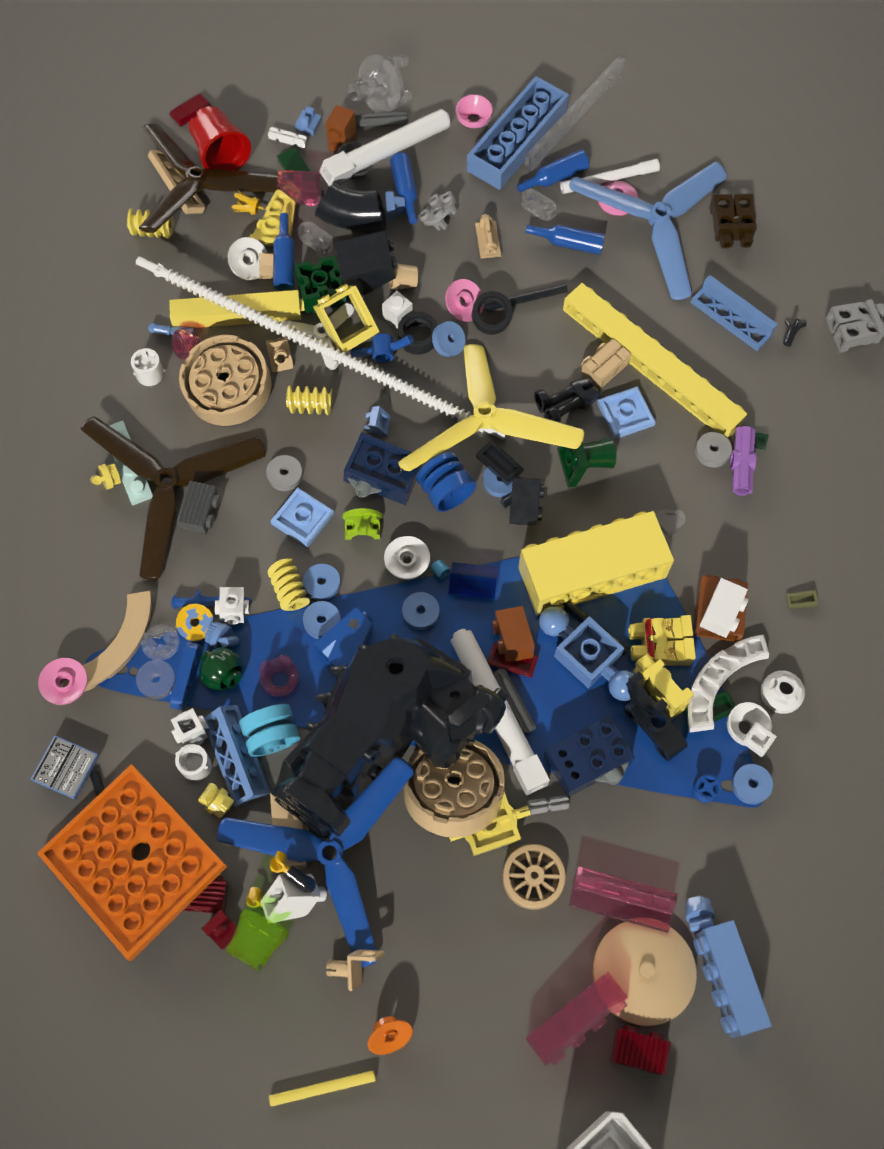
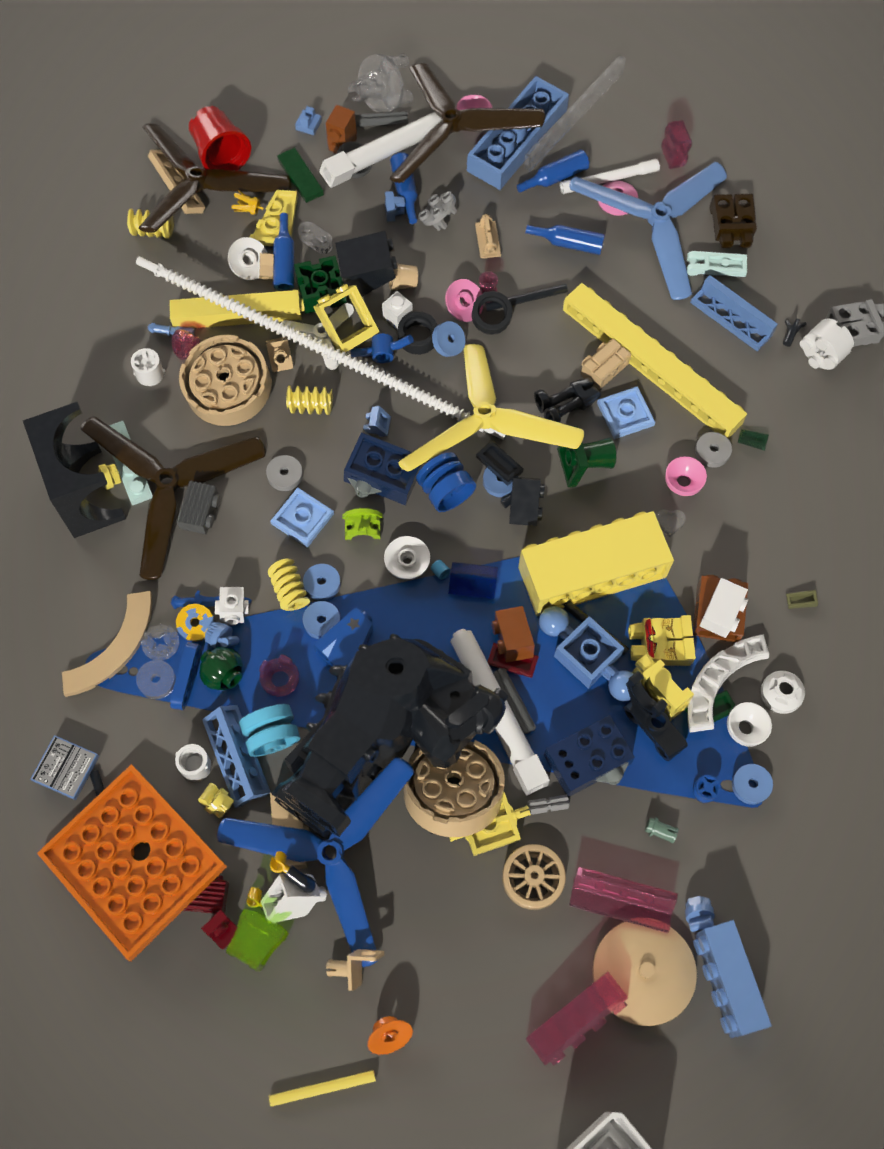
(55, 674): bright pink dish -> none
(60, 471): none -> black piece
(187, 110): dark red tile -> none
(189, 728): white brick -> none
(287, 137): white axle -> none
(300, 186): clear pink slope -> none
(352, 209): black brick -> none
(415, 602): medium blue piece -> none
(455, 120): none -> dark brown piece
(488, 282): none -> clear pink bush
(539, 204): clear beam -> none
(640, 1051): dark red brick -> none
(661, 830): none -> sand green pin
(676, 144): none -> clear pink brick
(688, 468): none -> bright pink piece
(717, 264): none -> light aqua plate
(743, 460): medium lavender piece -> none
(759, 739): white tile -> none
(827, 344): none -> white brick

